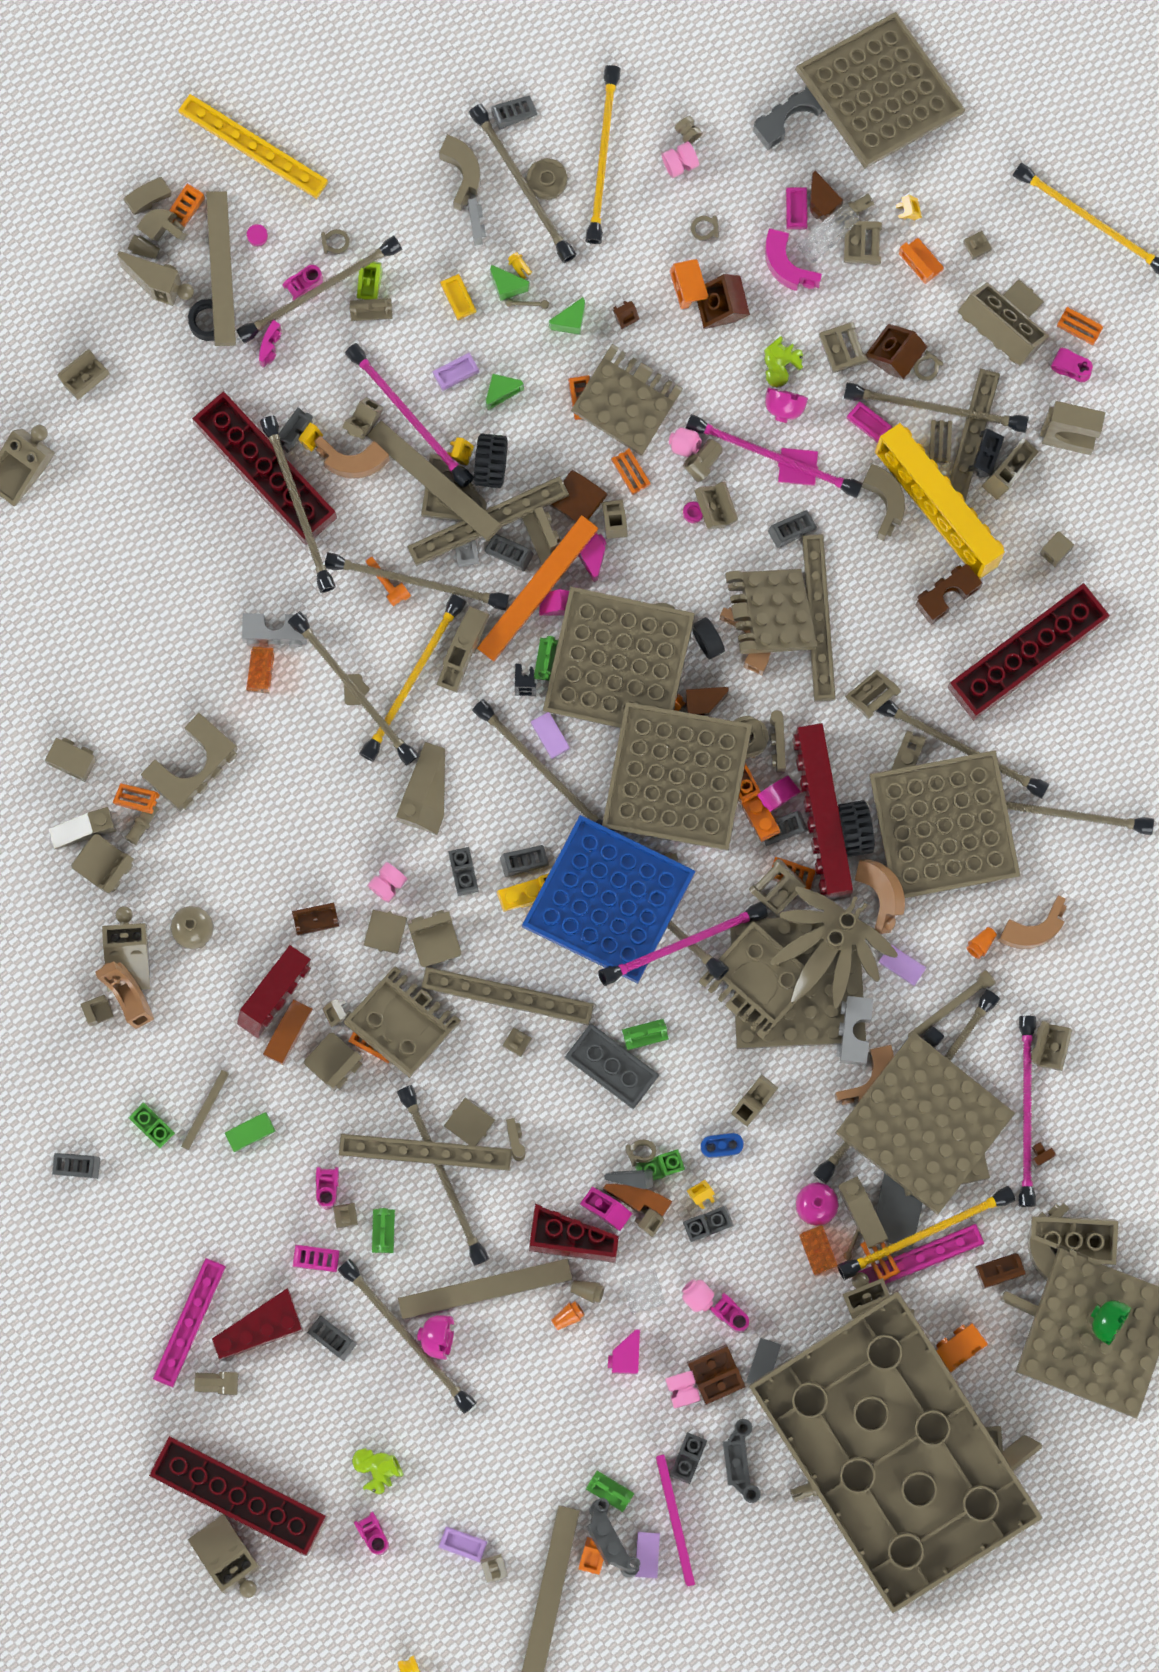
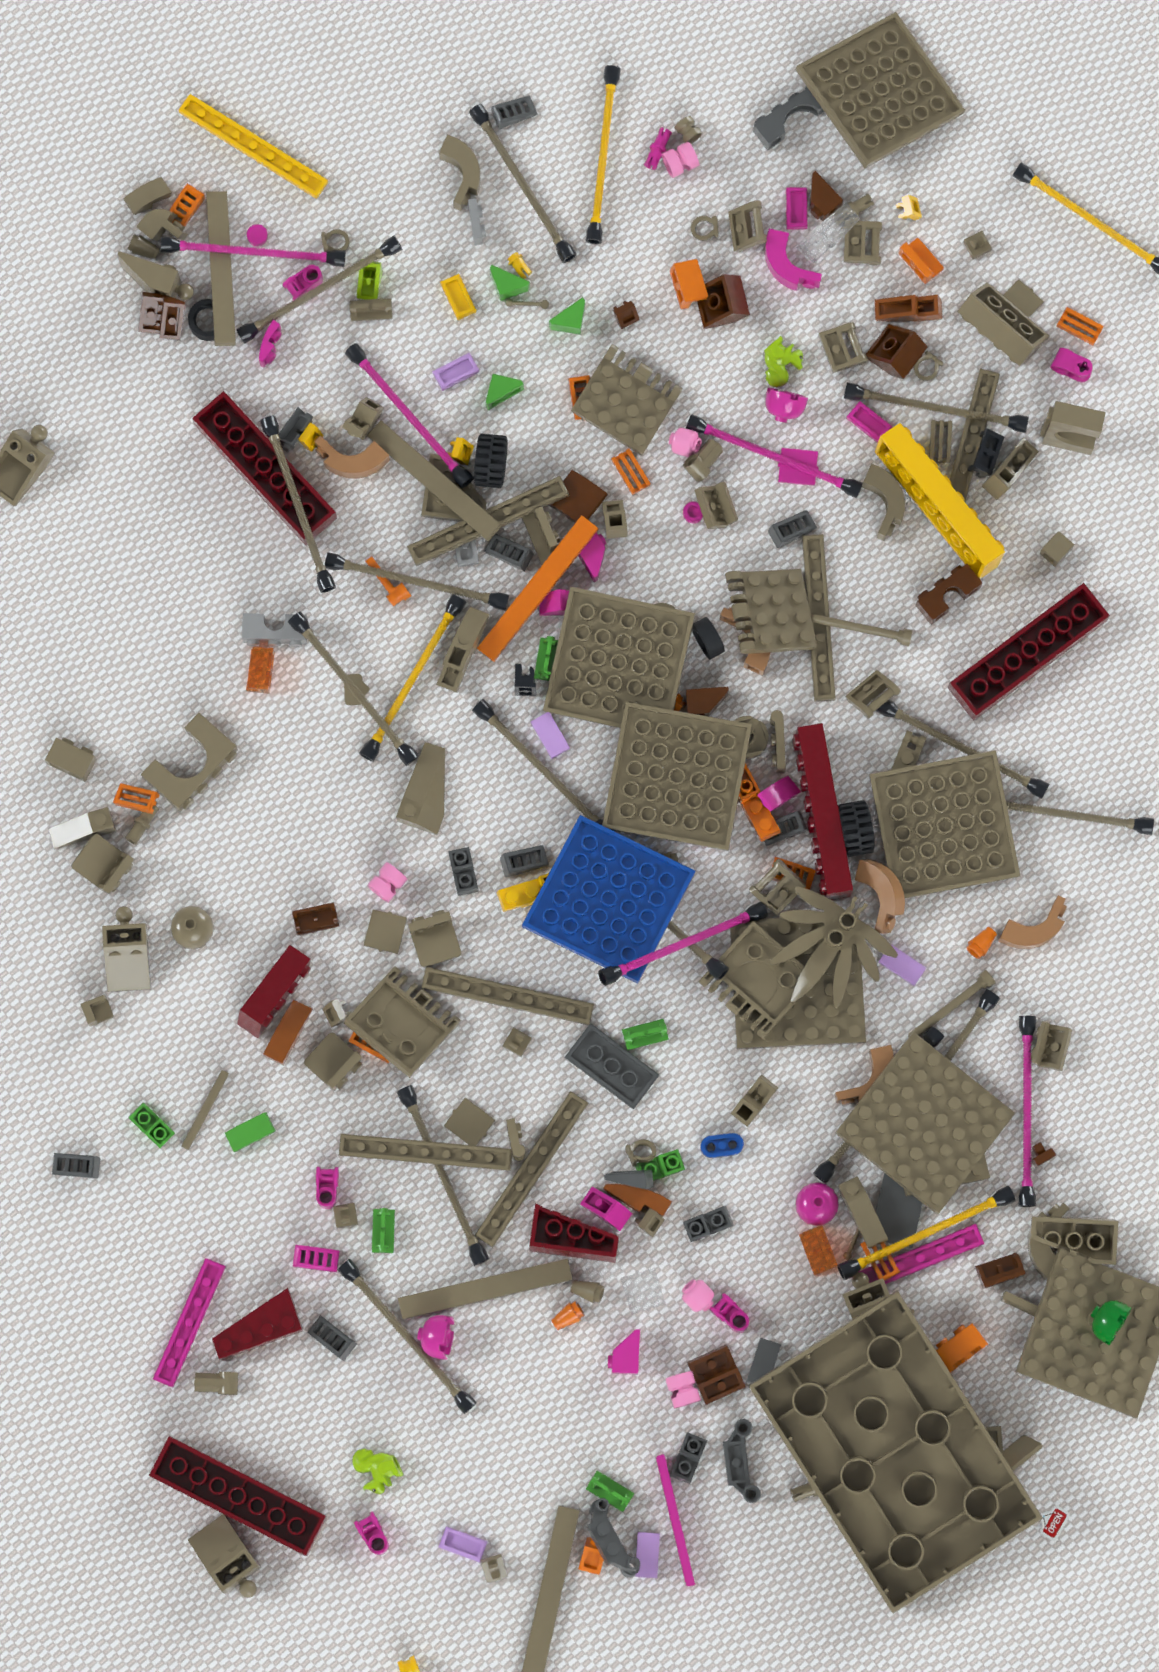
(83, 374): dark tan bracket -> none
(127, 993): medium nougat arch -> none
(161, 315): none -> slope
(334, 258): none -> dark pink hose
(531, 1169): none -> dark tan tile
(547, 178): dark tan tile -> none
(657, 148): none -> dark pink pin
(700, 1193): yellow tile -> none
(742, 228): none -> dark tan plate
(855, 1011): light grey arch -> none
(902, 636): none -> dark tan piece
(908, 308): none -> dark orange slope
(1054, 1522): none -> sticker

